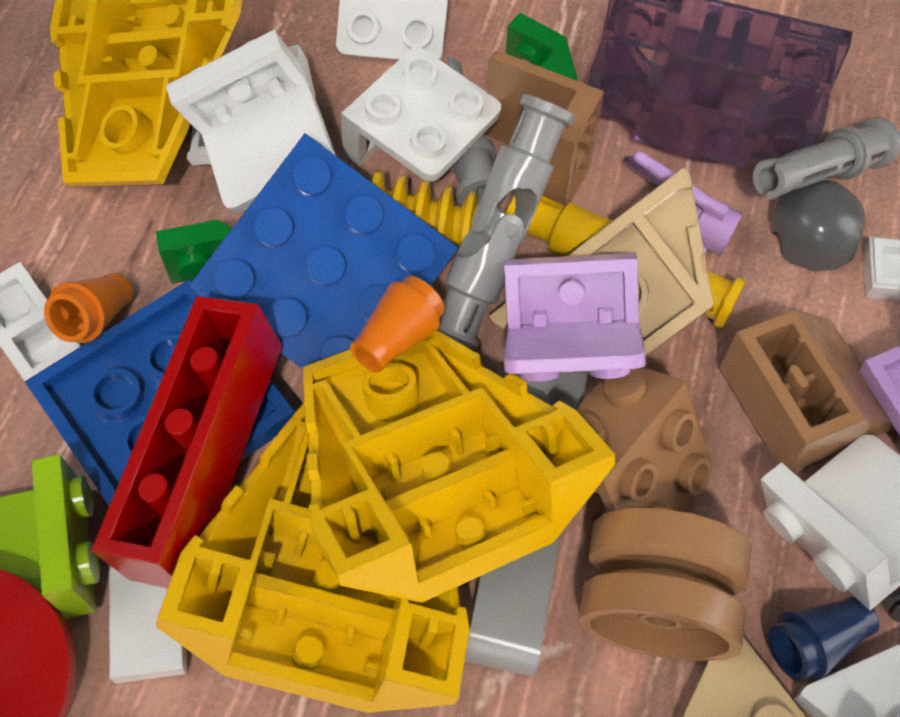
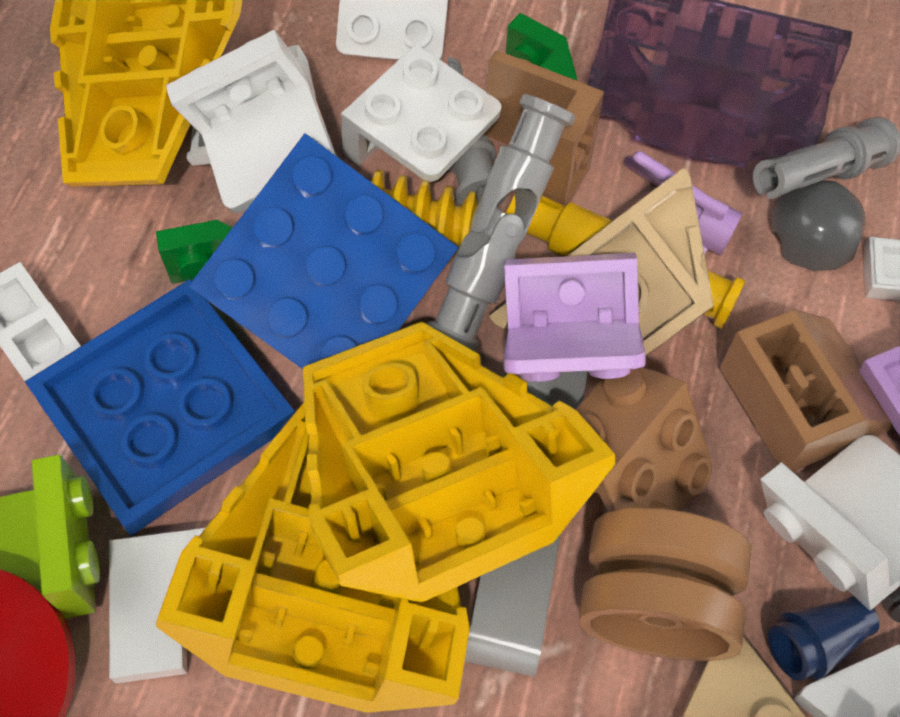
(85, 307): orange cone -> none
(190, 439): red brick -> none
(400, 320): orange cone -> none

